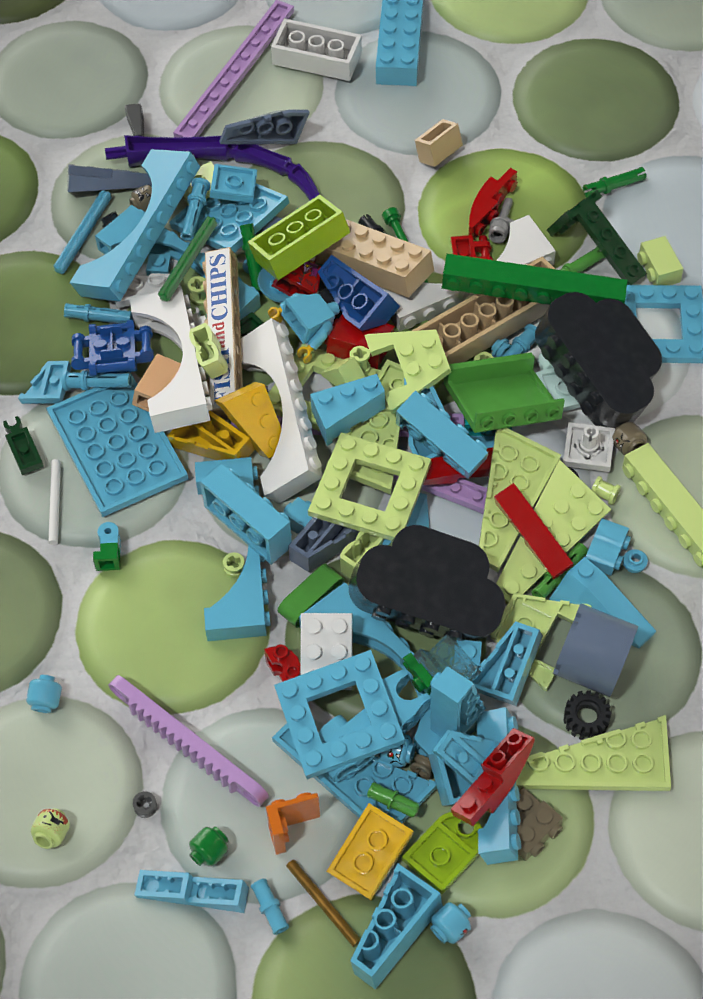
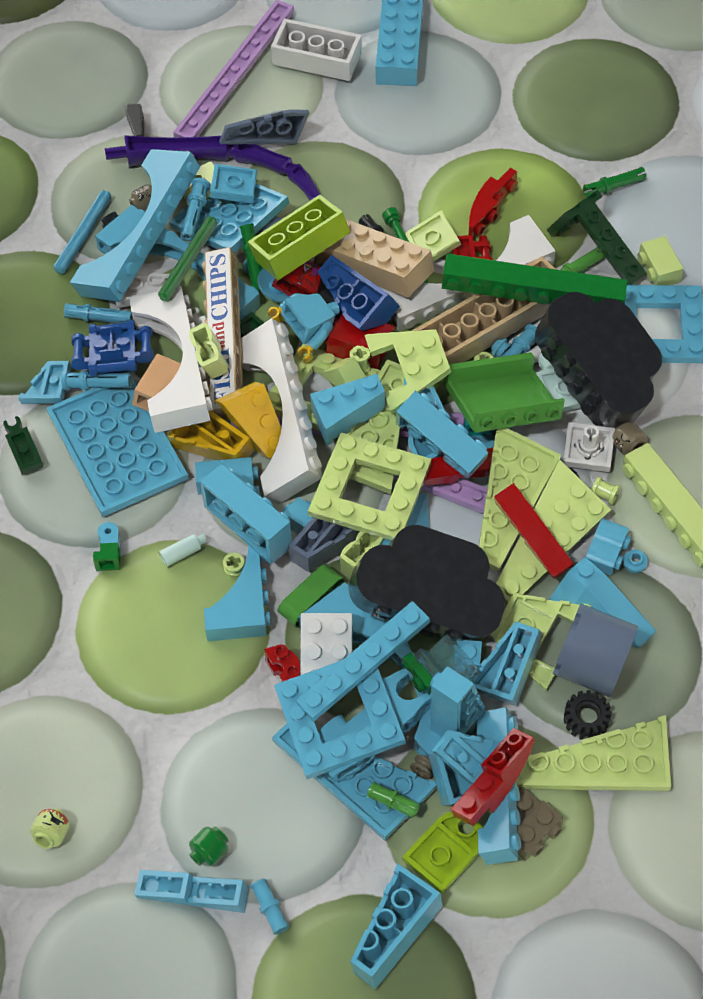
(44, 694): medium azure head -> none
(54, 502): white bar -> none
(93, 178): sand blue wedge -> none
(141, 811): dark grey bush -> none
(158, 263): medium azure plate -> none
(182, 549): none -> light aqua cylinder
(188, 742): lavender gear -> none
(194, 295): yellowish green bush -> none
(290, 812): orange bracket -> none
(323, 903): pearl gold bar -> none
(362, 661): none -> medium azure plate
(370, 851): yellow tile -> none
(401, 754): medium azure head -> none
(434, 235): none -> yellowish green plate
(438, 142): tan brick -> none
(450, 923): medium azure head -> none
(500, 225): light grey piece -> none
(548, 584): bright green pin -> none

